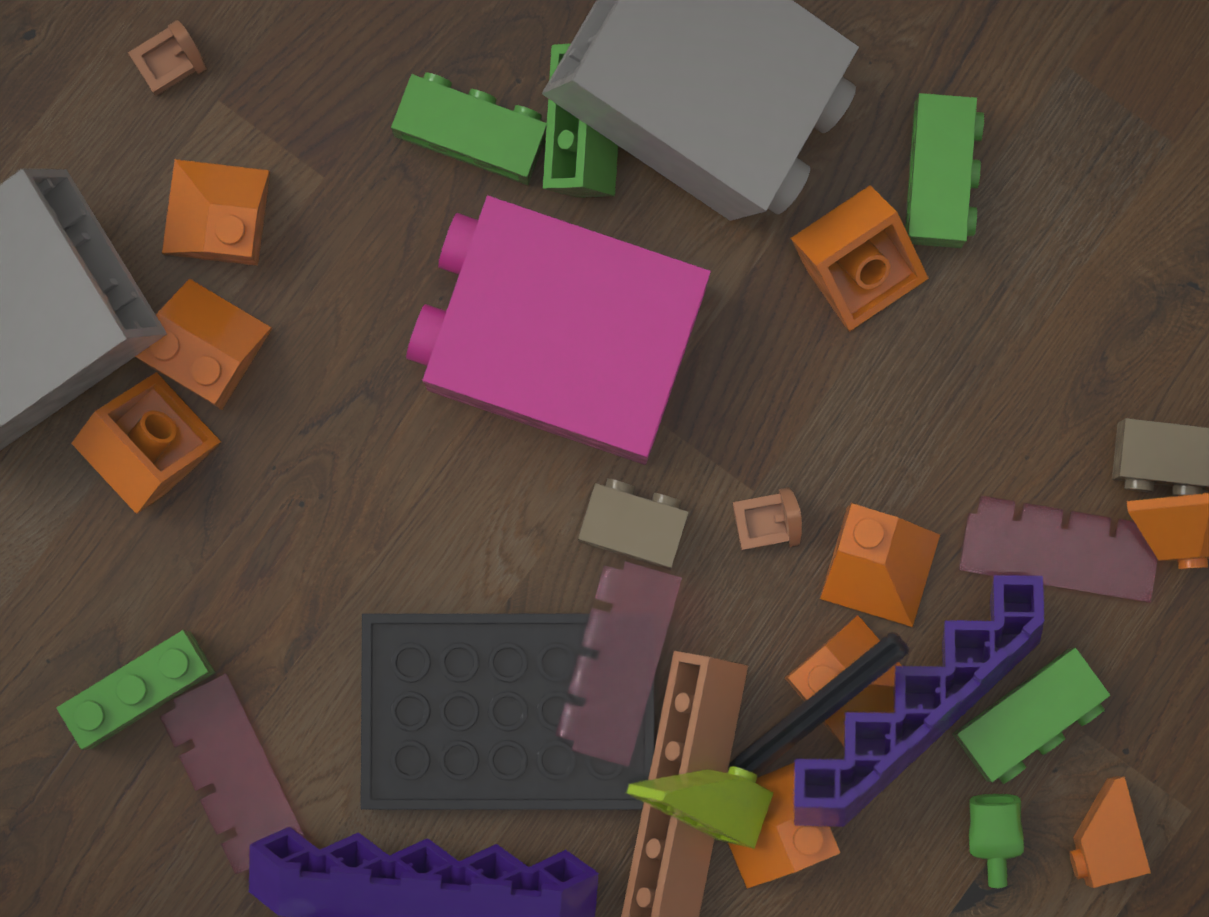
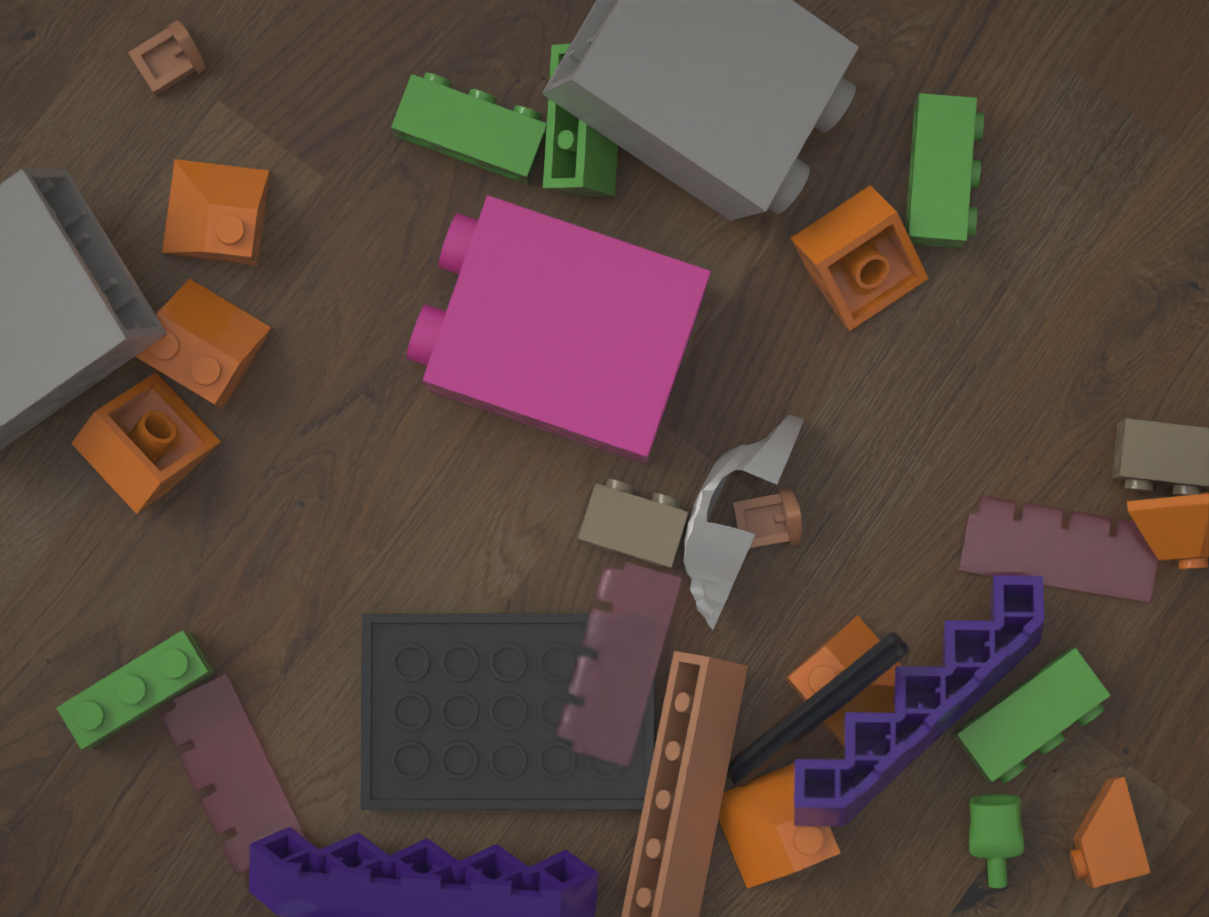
(711, 801): lime slope -> none
(717, 551): none -> light grey animal
(880, 565): orange slope -> none

